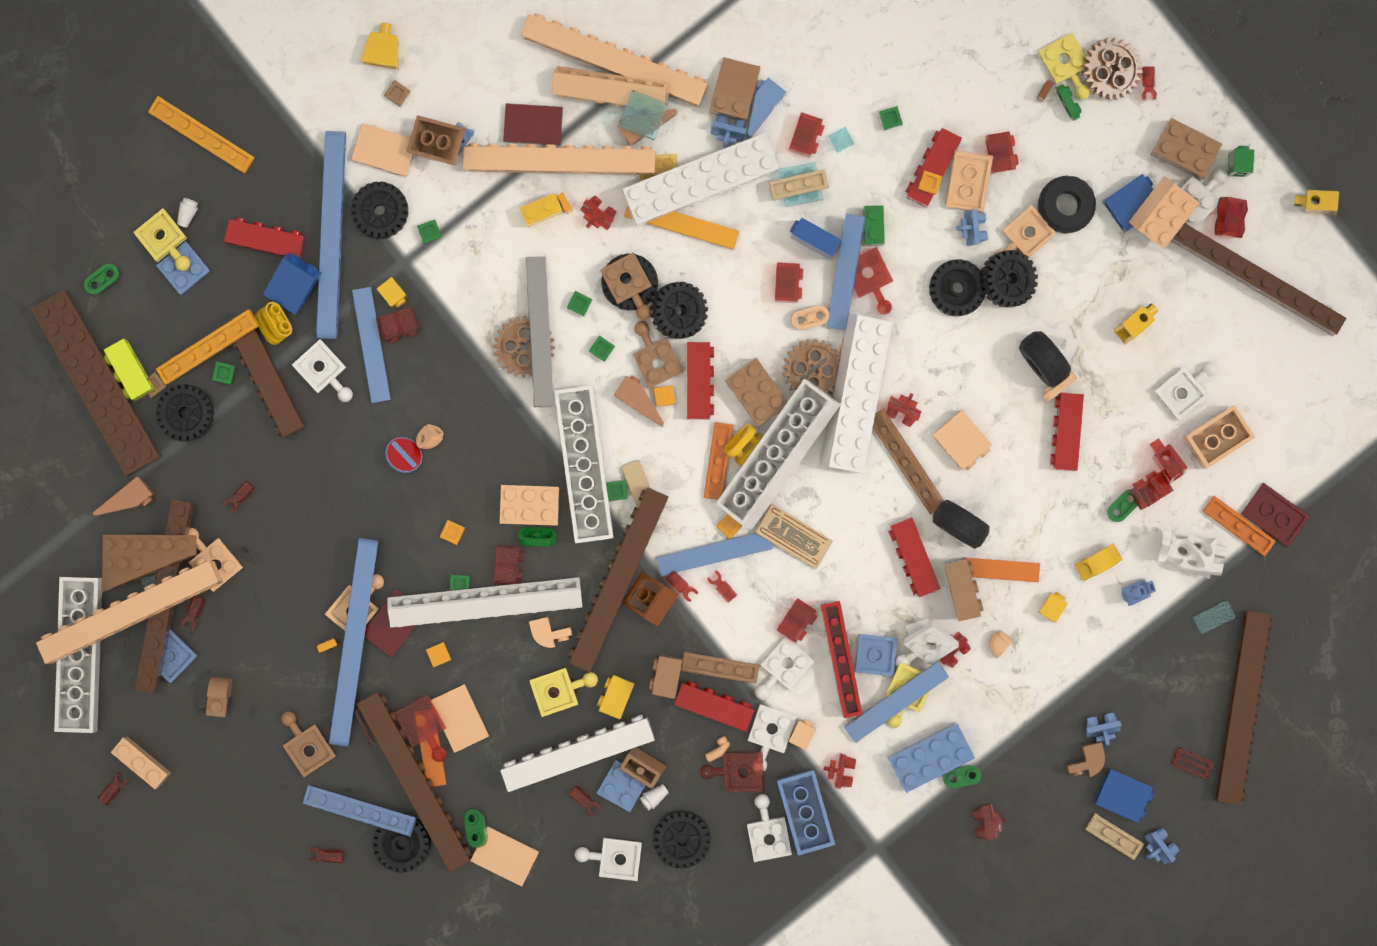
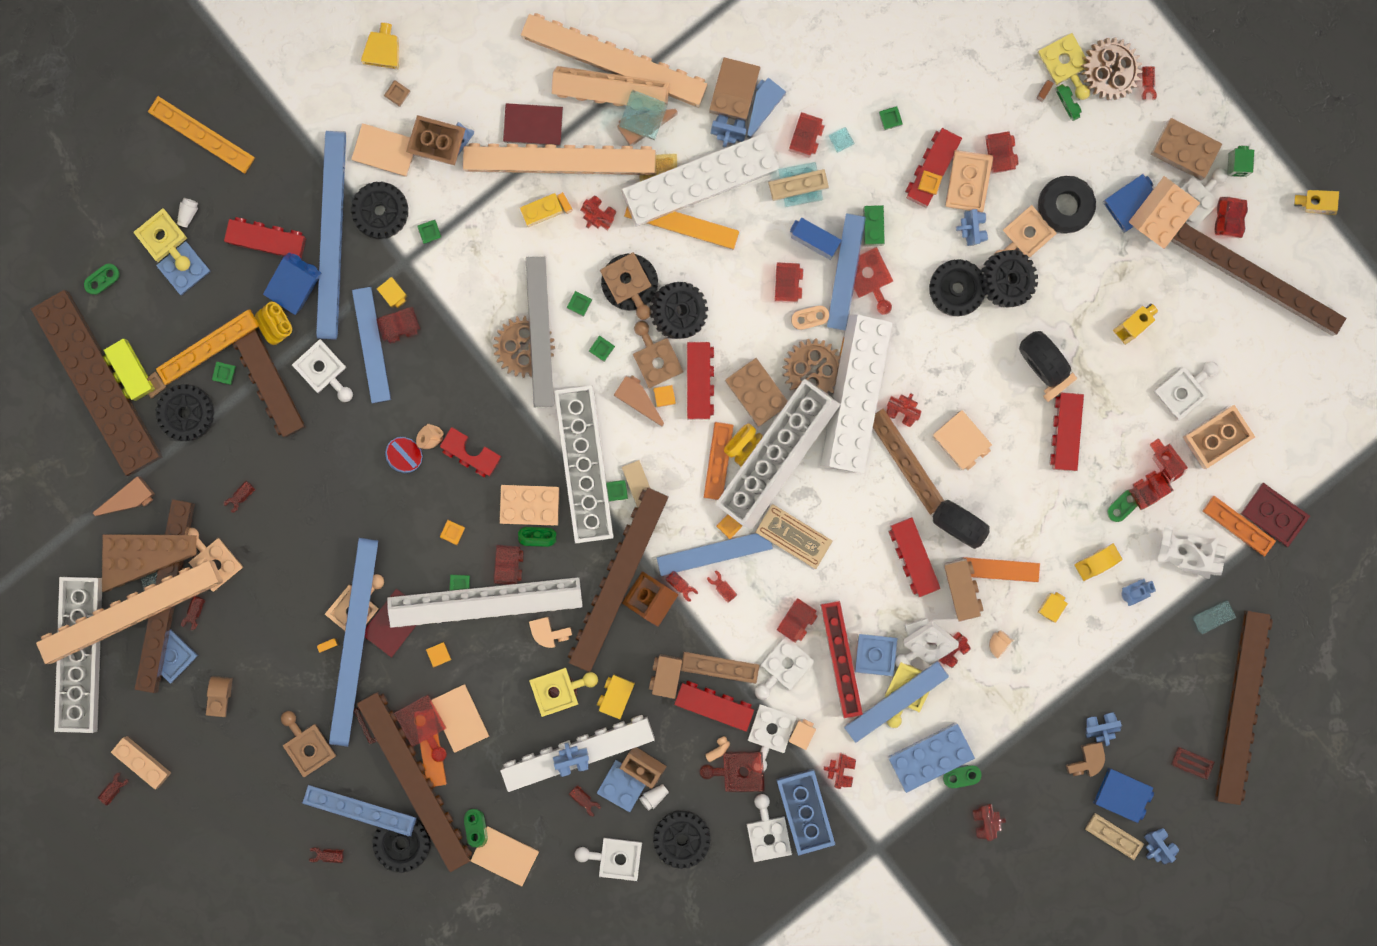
(455, 444): none -> red arch
(571, 756): none -> medium blue hips

